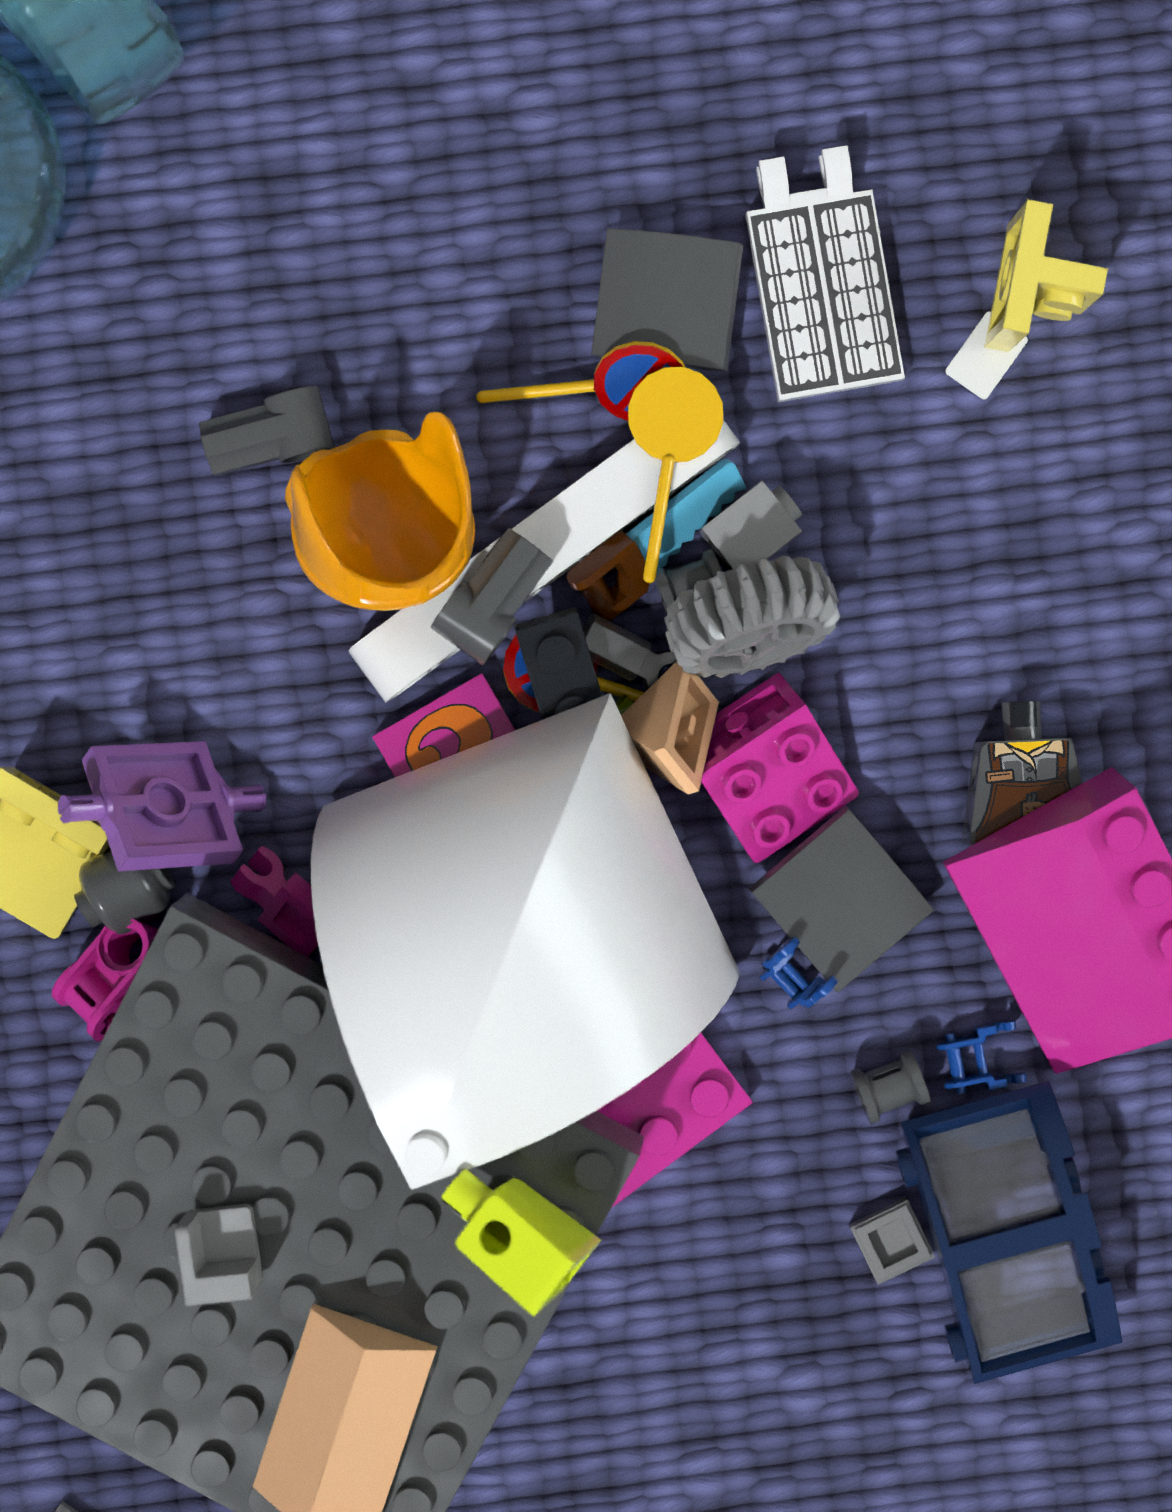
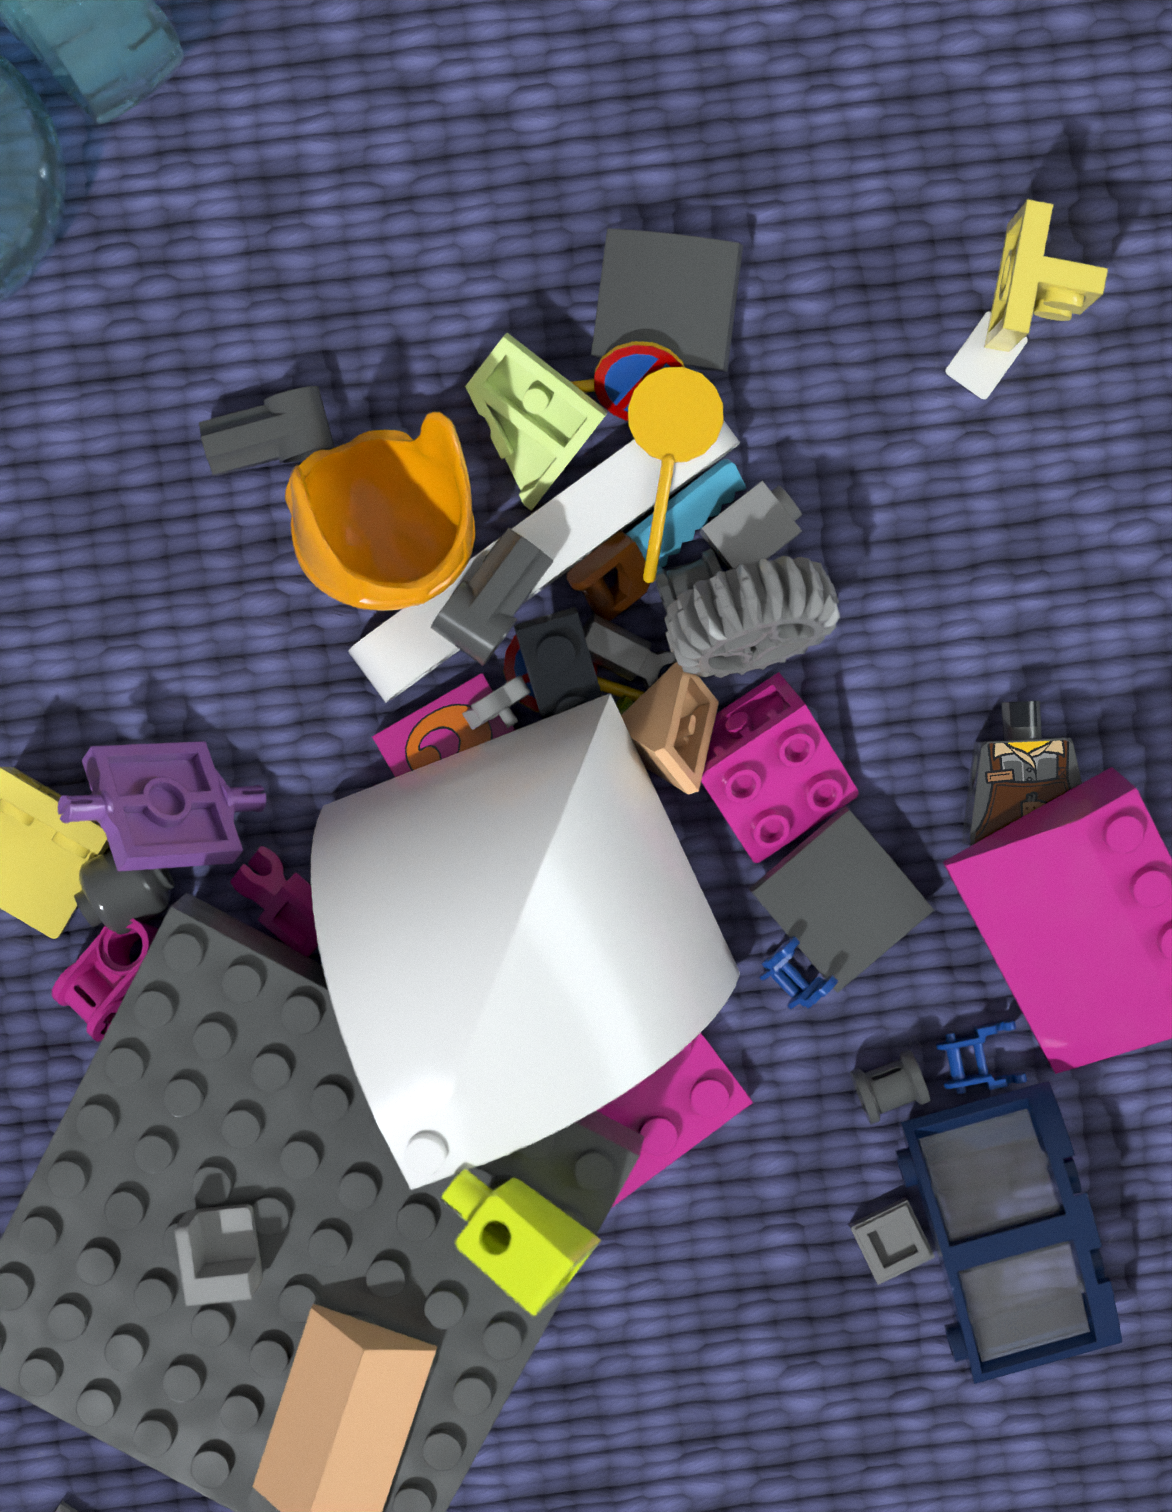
(498, 704): none -> light grey piece
(532, 414): none -> yellowish green wing
(822, 282): white tile -> none

